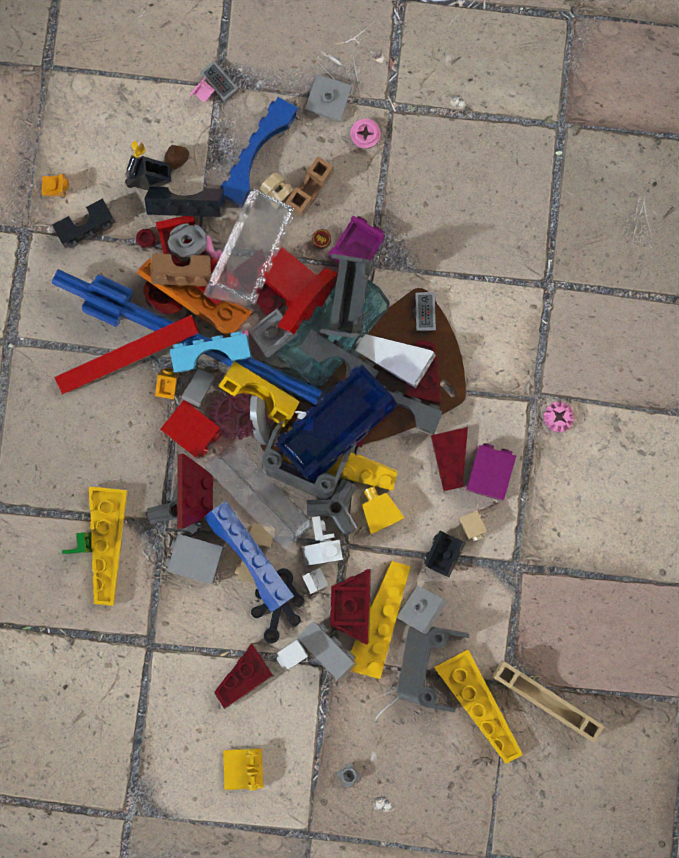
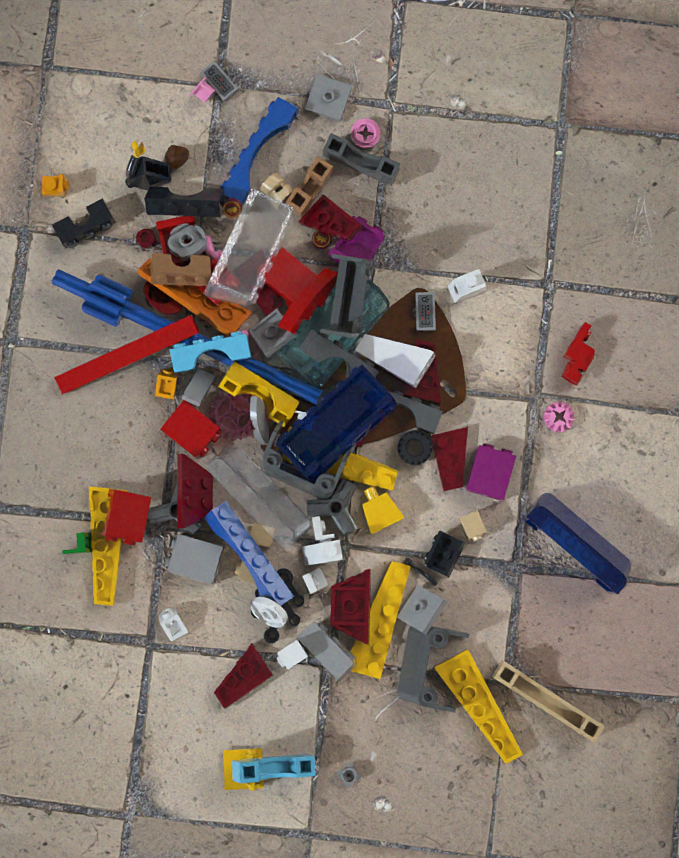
(126, 517): none -> red panel
(172, 623): none -> white bracket
(232, 208): none -> tile
(270, 611): none -> white tile
(272, 767): none -> medium azure arch
(330, 219): none -> dark red wing
(376, 167): none -> dark grey arch
(408, 561): none -> black hinge
(414, 435): none -> black tyre
(467, 286): none -> white torso
(579, 355): none -> red plate
(580, 542): none -> clear blue windscreen

